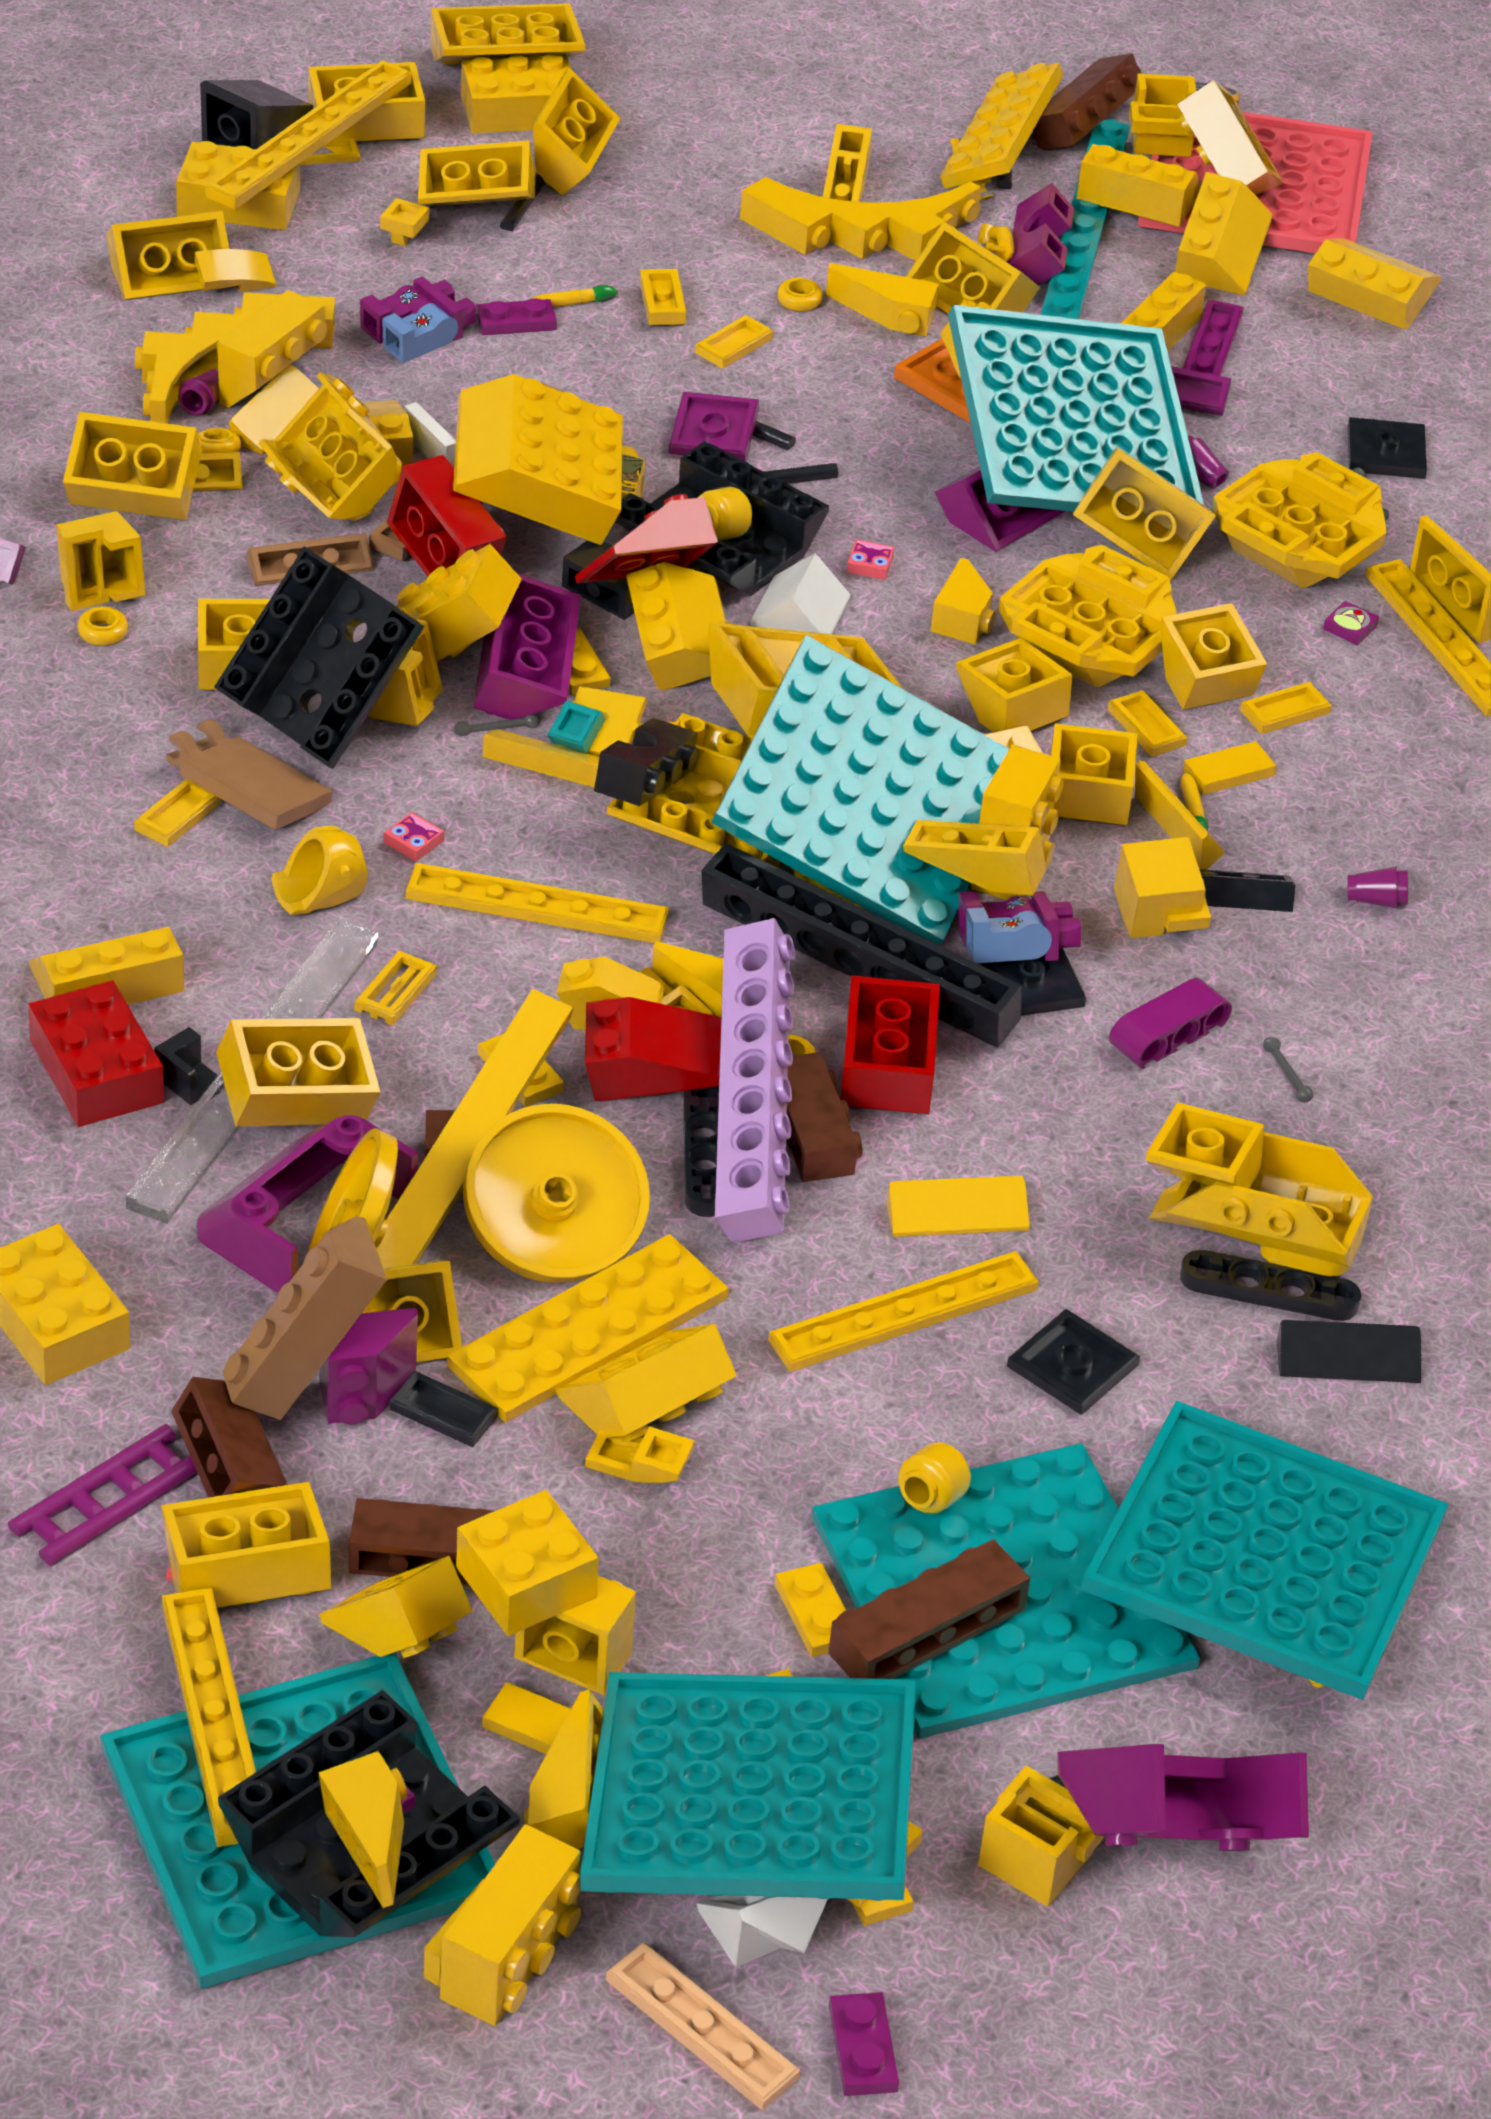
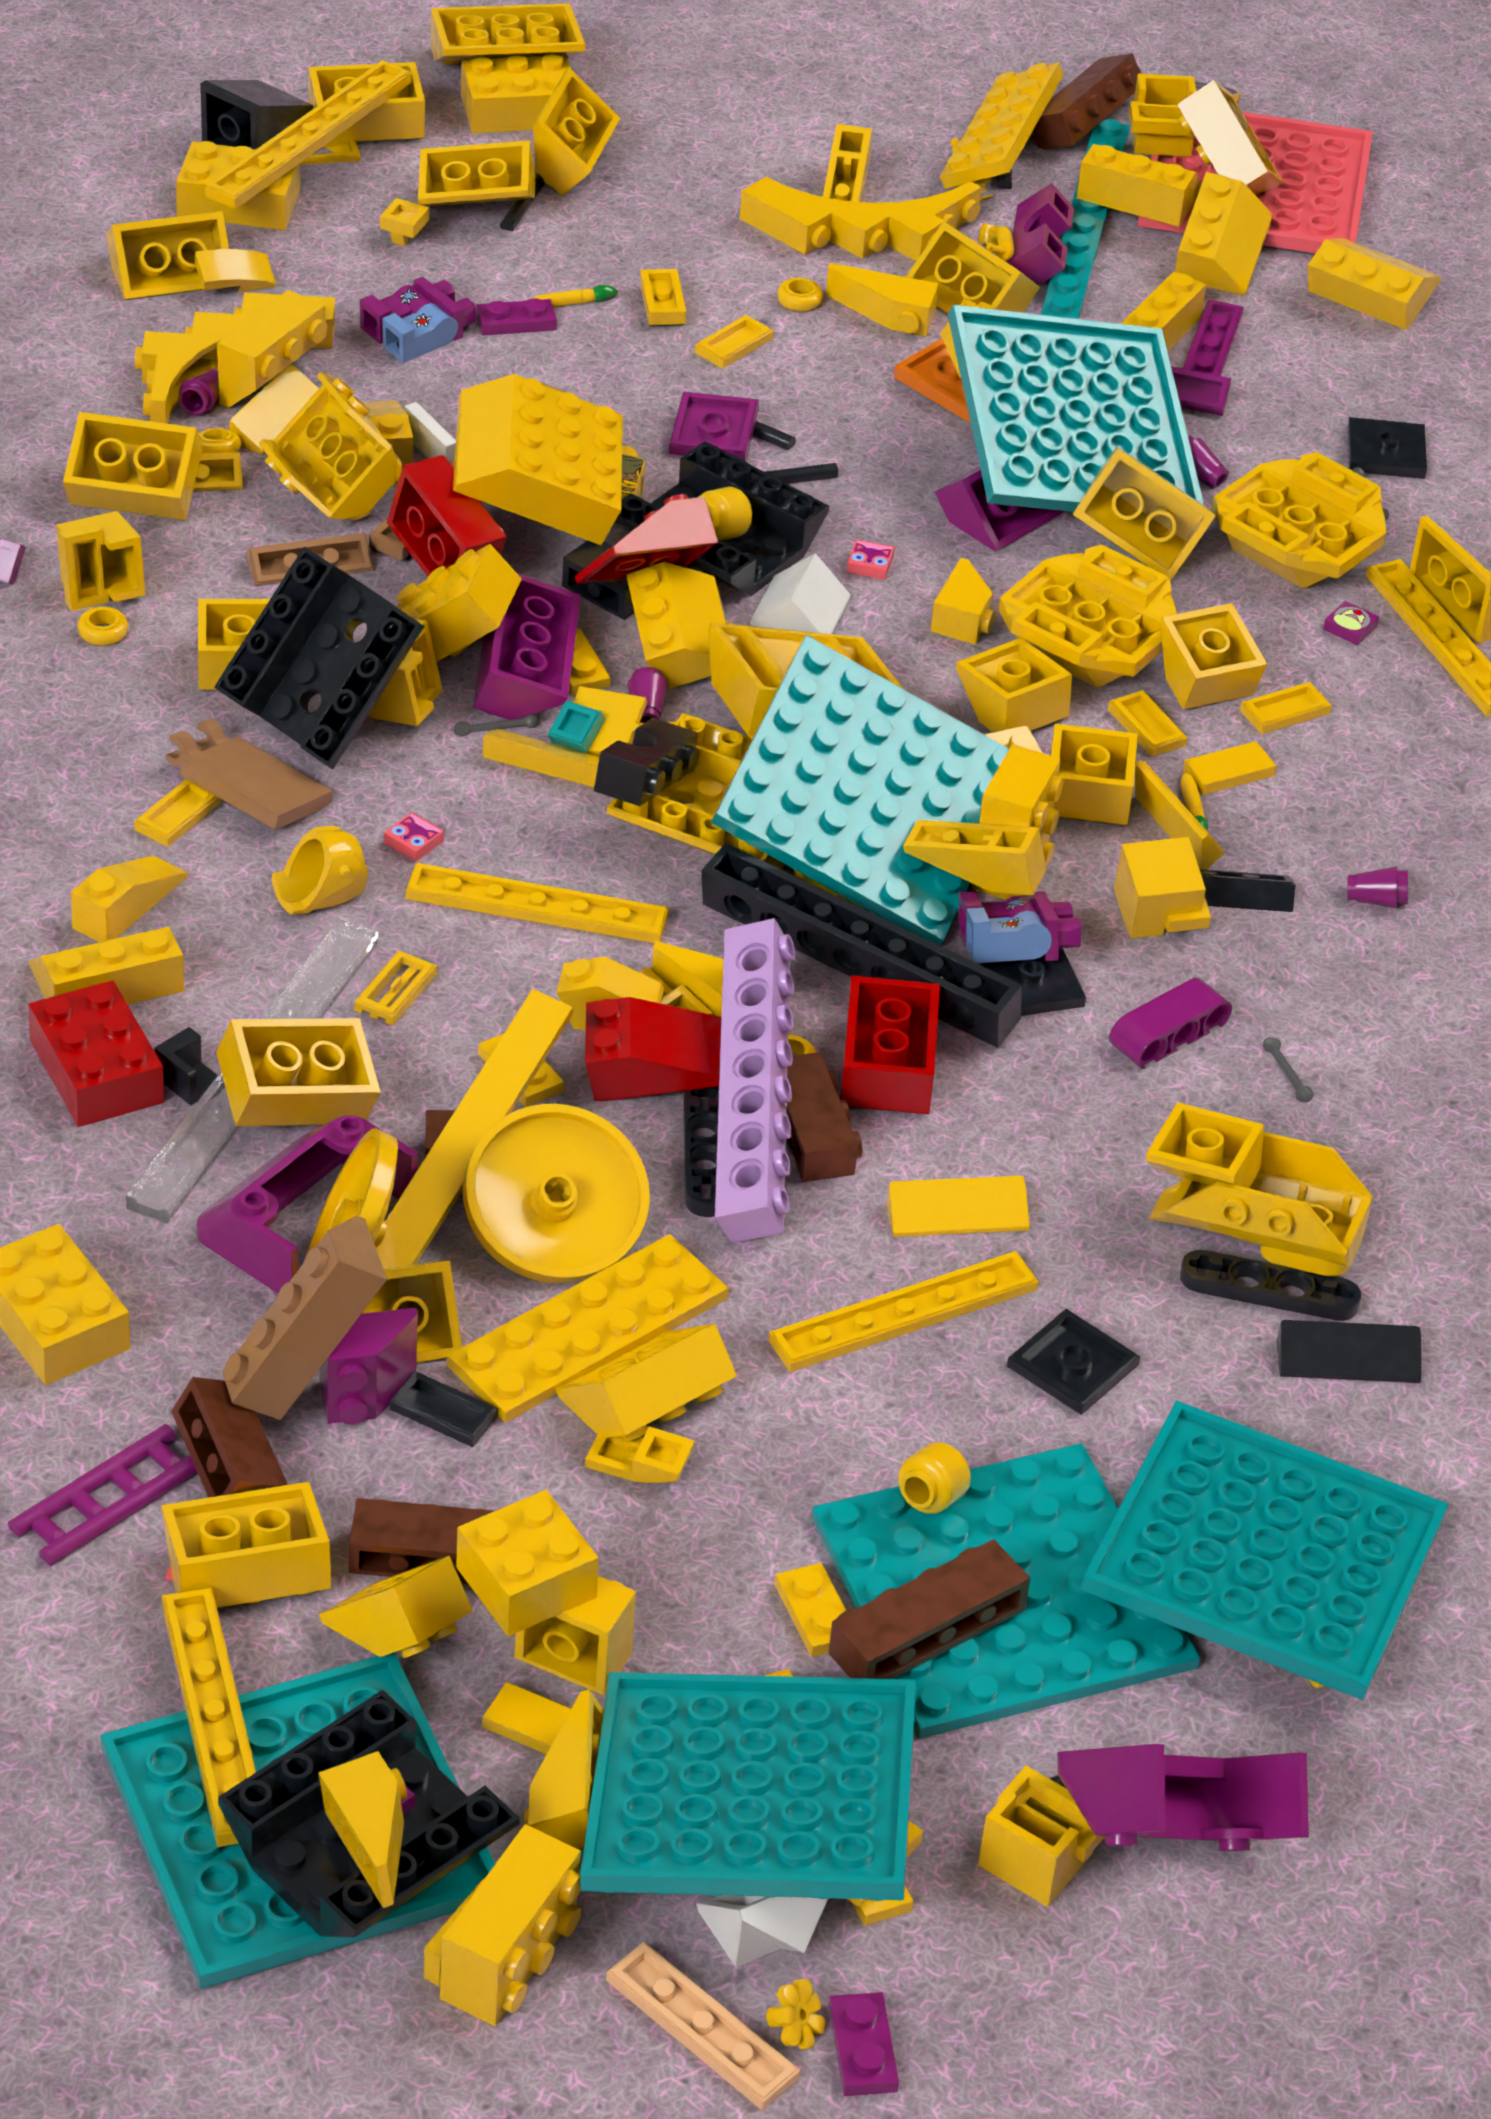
(120, 895): none -> yellow slope
(651, 684): none -> magenta cone
(797, 2014): none -> yellow plant

